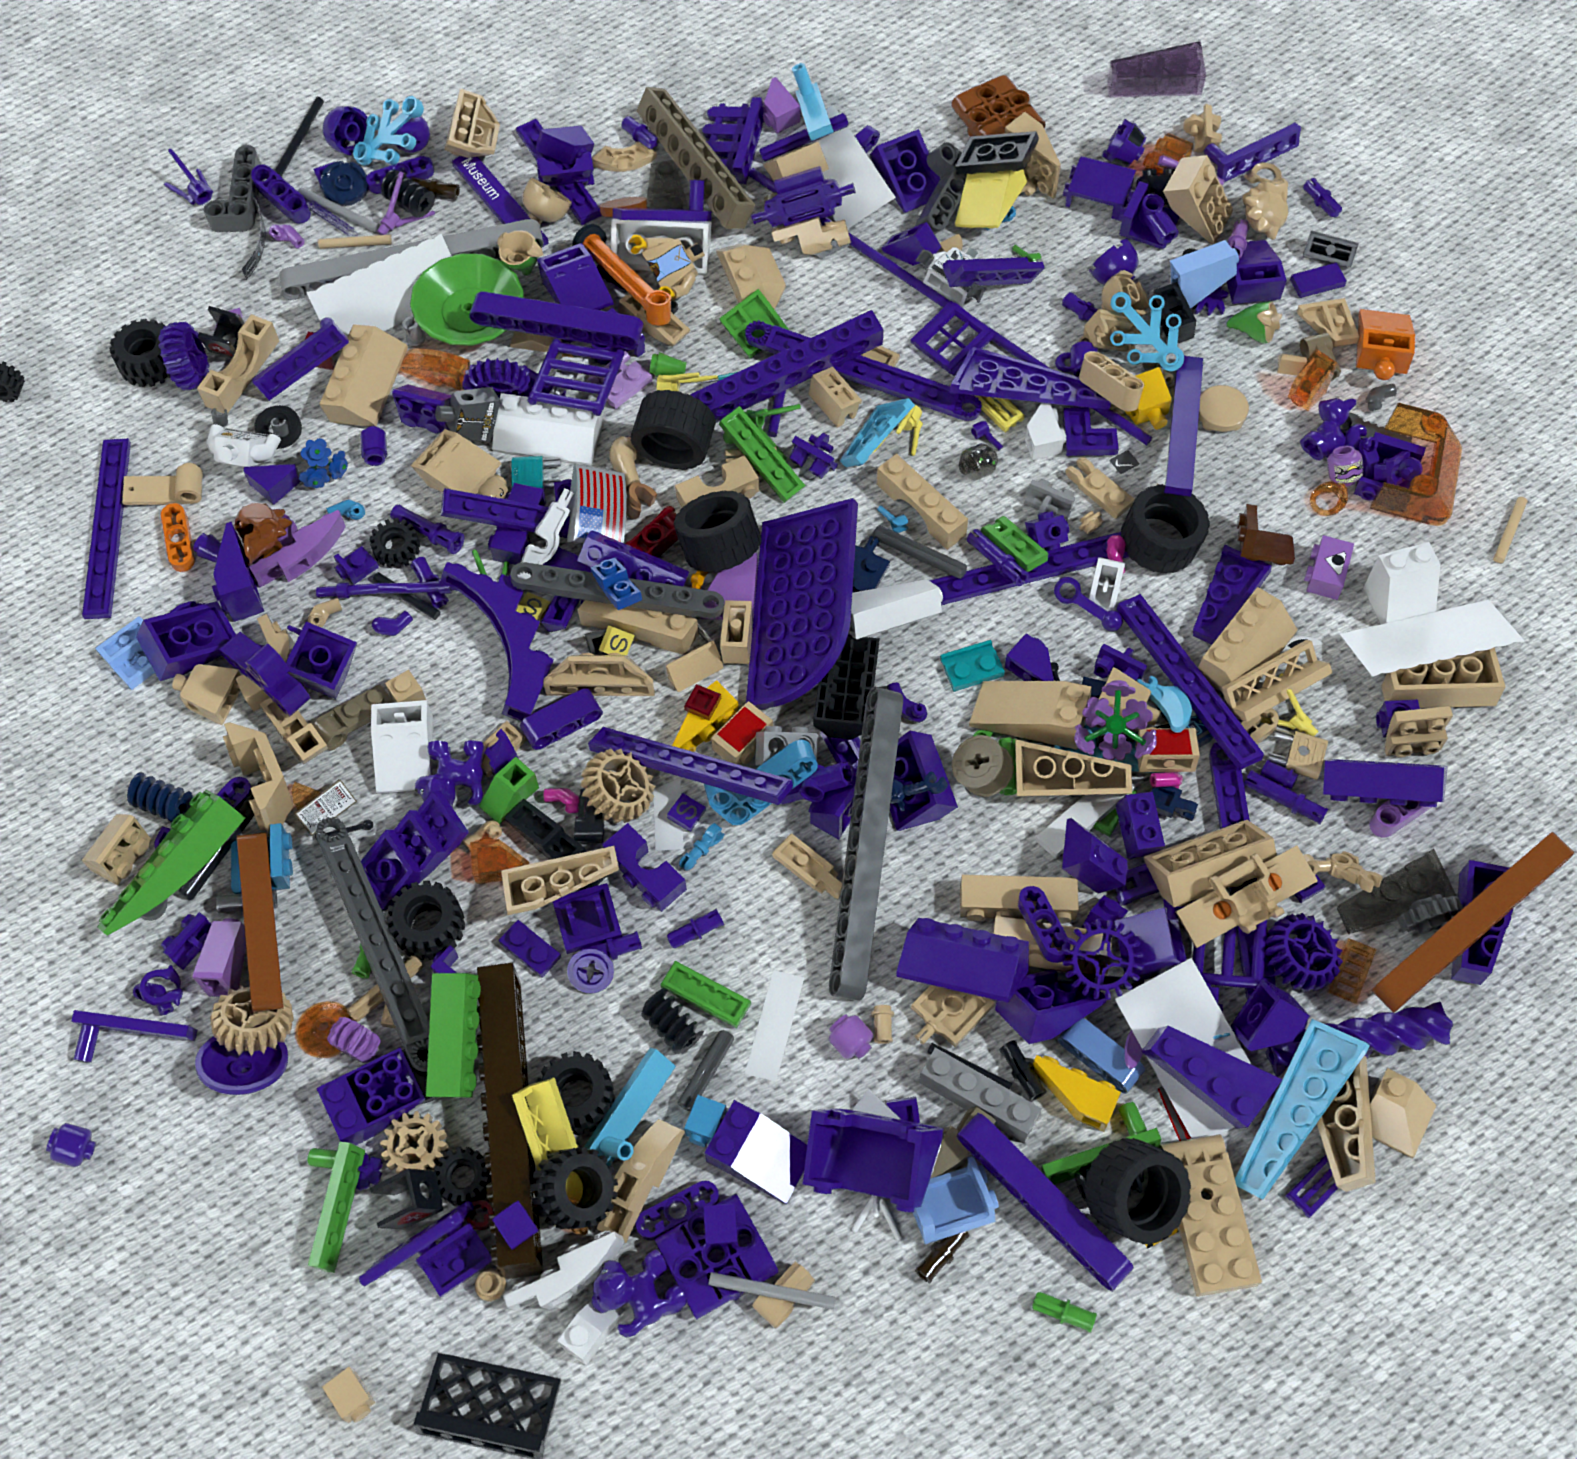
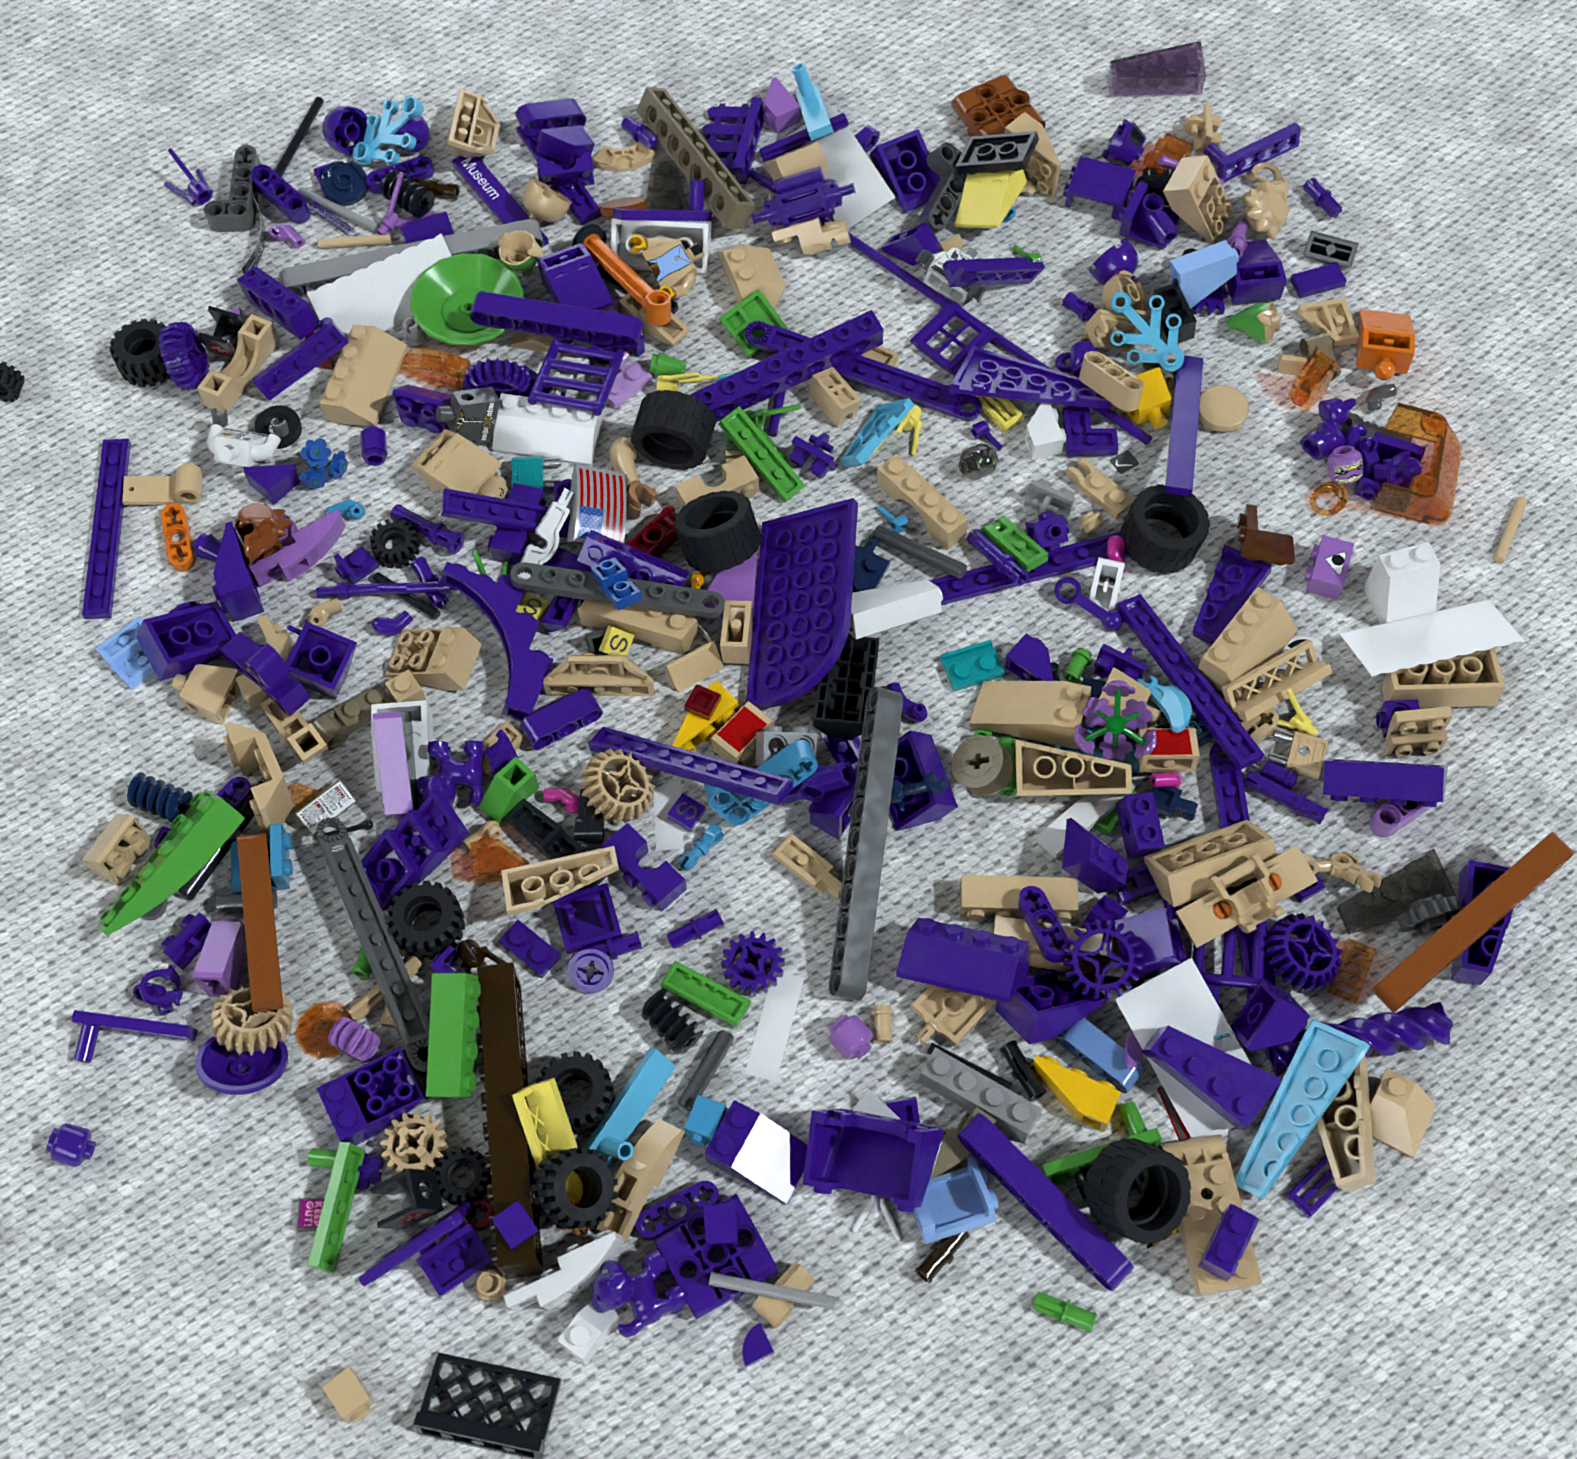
(278, 302): none -> dark purple brick
(309, 1214): none -> tile
(396, 762): none -> slope
(427, 228): none -> dark purple panel
(435, 657): none -> tan slope
(473, 955): none -> dark brown plant
(549, 114): none -> dark purple beam
(756, 1346): none -> dark purple tile
(762, 956): none -> dark purple gear
(1078, 663): none -> bright green pin
(1228, 1242): none -> dark purple brick

